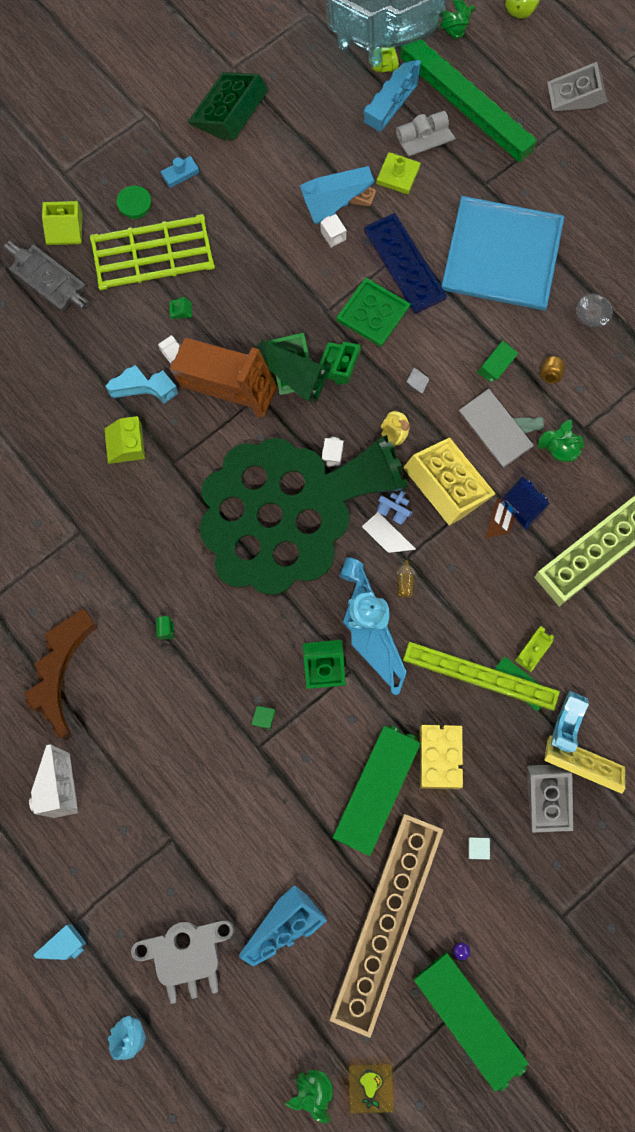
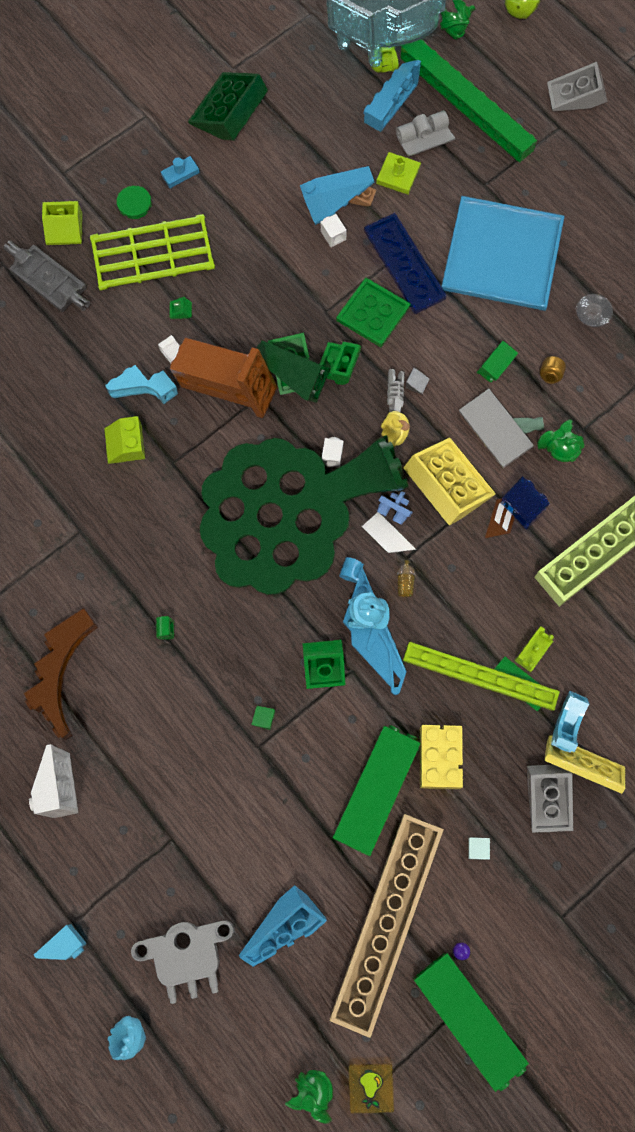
(395, 391): none -> light grey hinge

